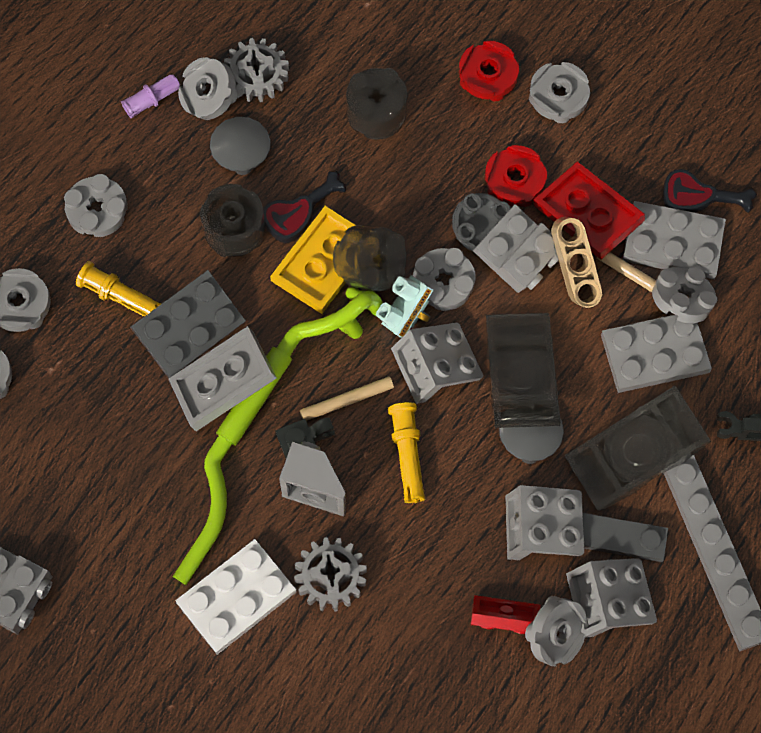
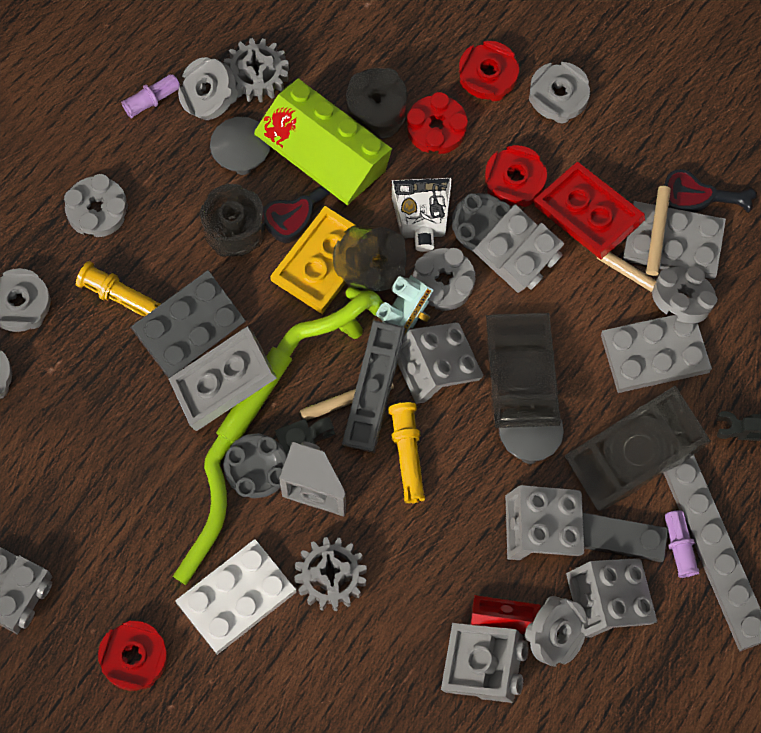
(143, 672): none -> red plate
(254, 465): none -> dark grey dish
(323, 141): none -> lime slope
(373, 386): none -> dark grey plate
(422, 209): none -> torso
(442, 108): none -> red plate
(484, 662): none -> light grey plate
(587, 273): tan beam -> none
(658, 230): none -> tan bar
(681, 544): none -> lavender axle

